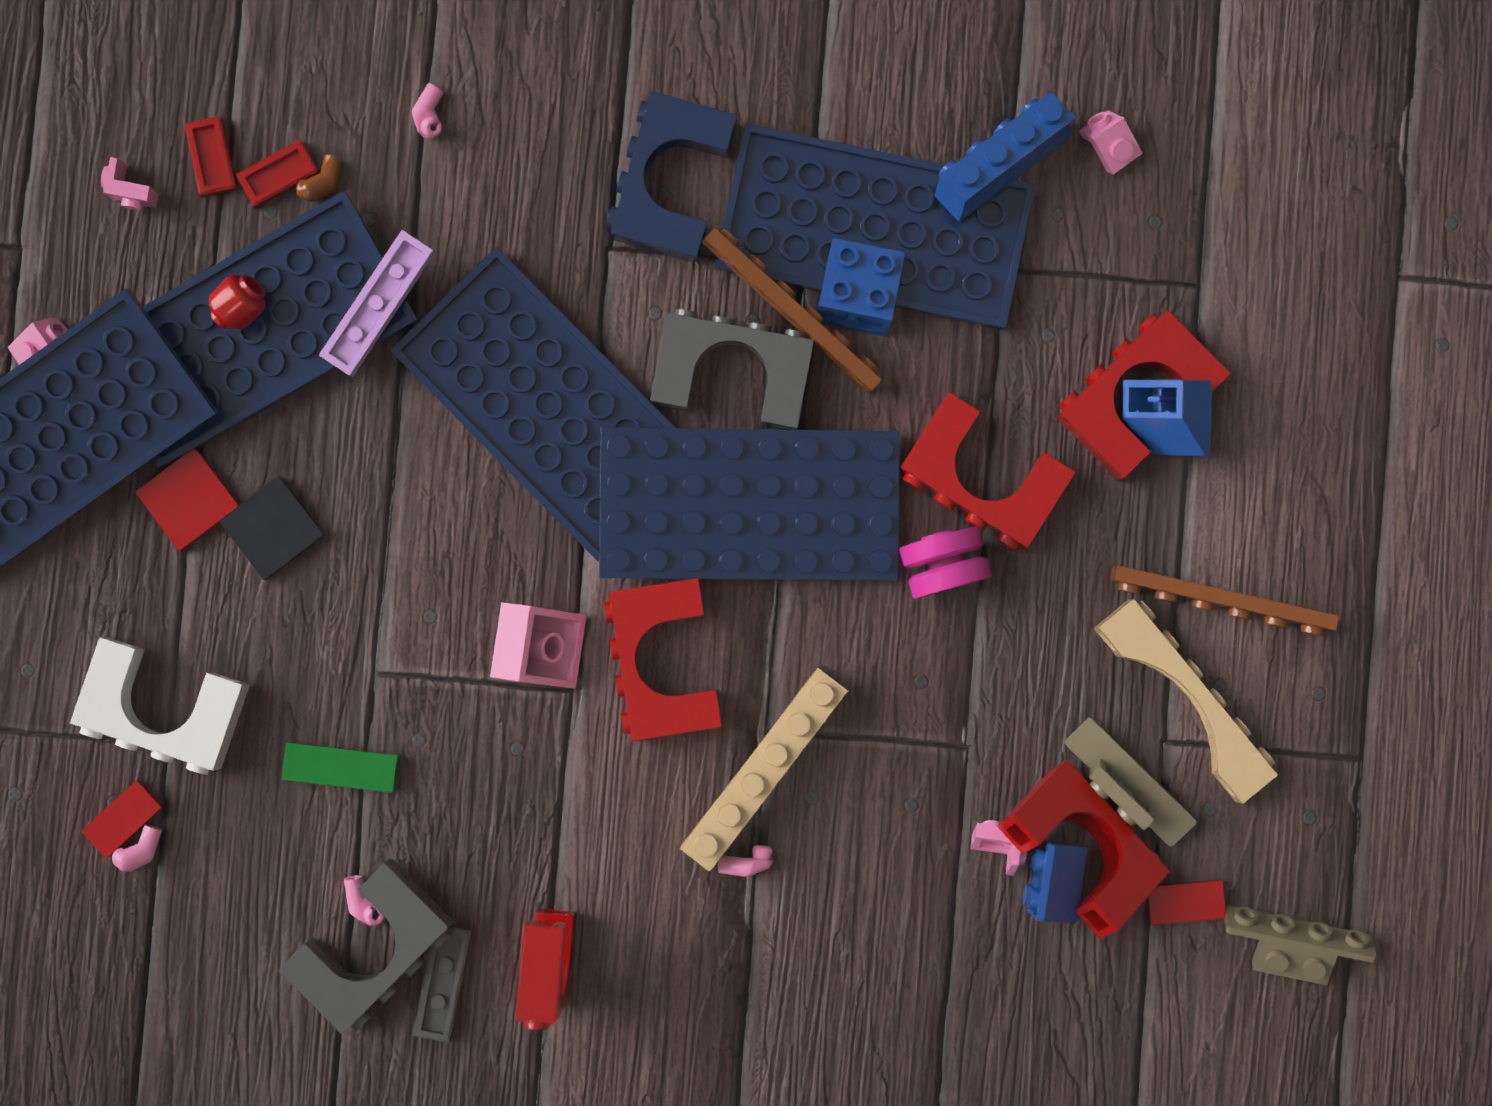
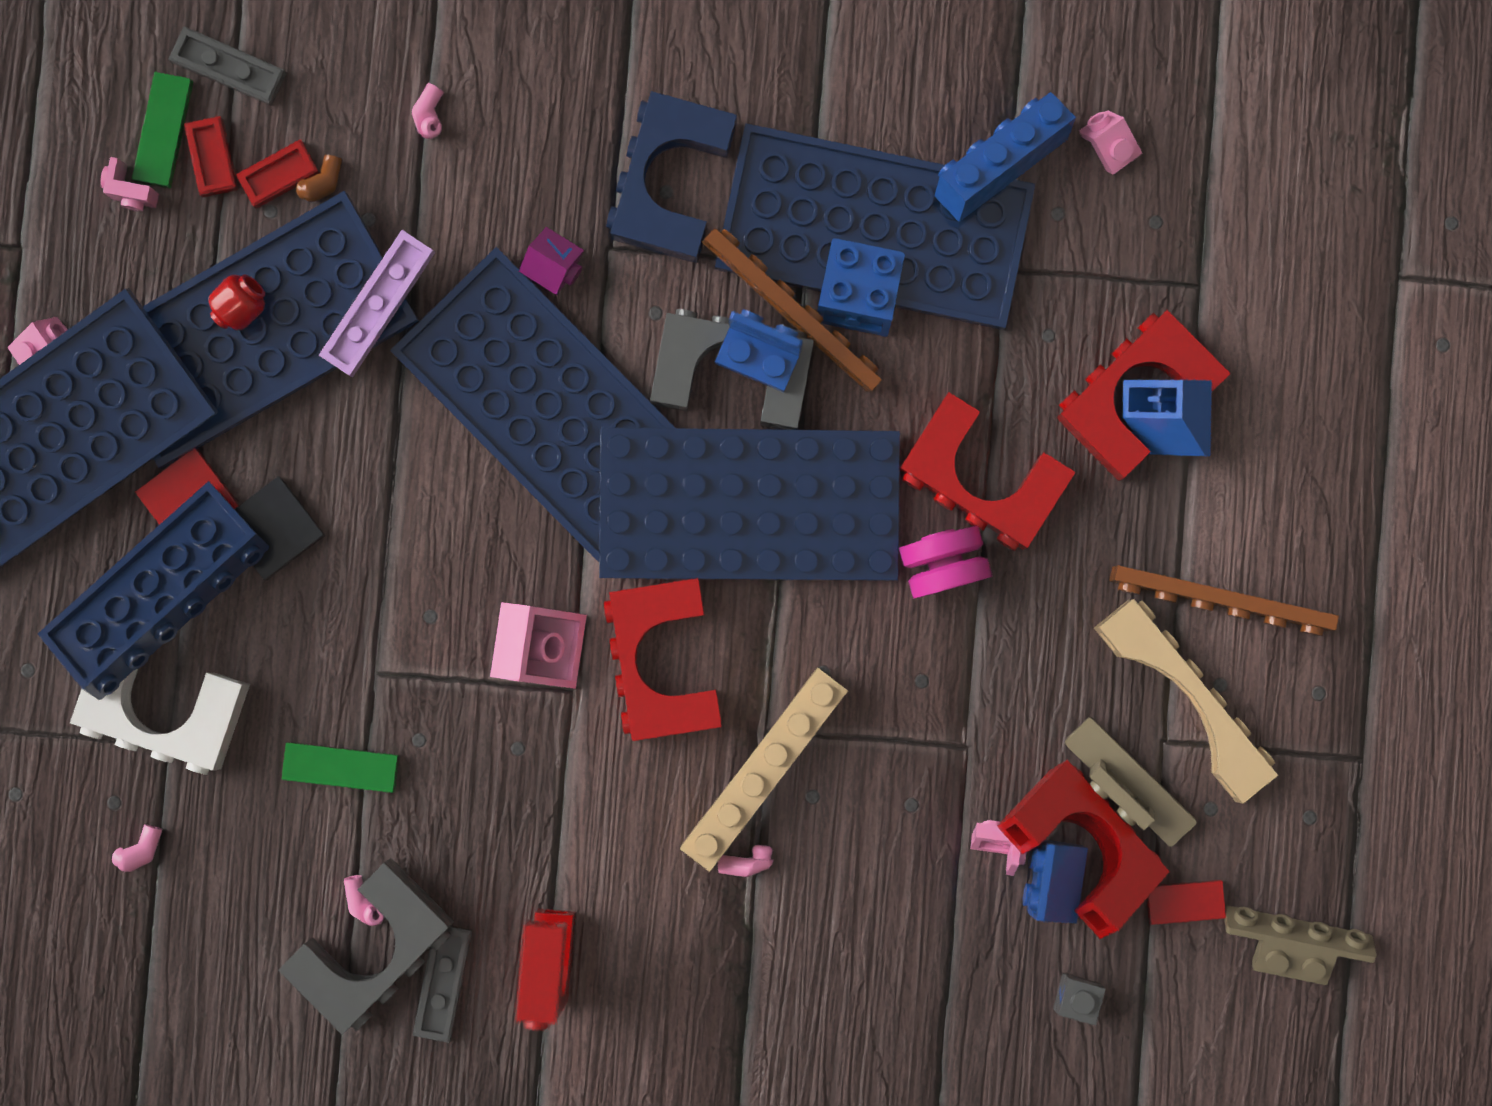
(122, 818): red tile -> none
(153, 592): none -> dark blue bracket
(162, 130): none -> green tile
(227, 66): none -> dark grey tile
(552, 261): none -> magenta brick
(759, 350): none -> blue bracket
(1079, 999): none -> dark grey brick

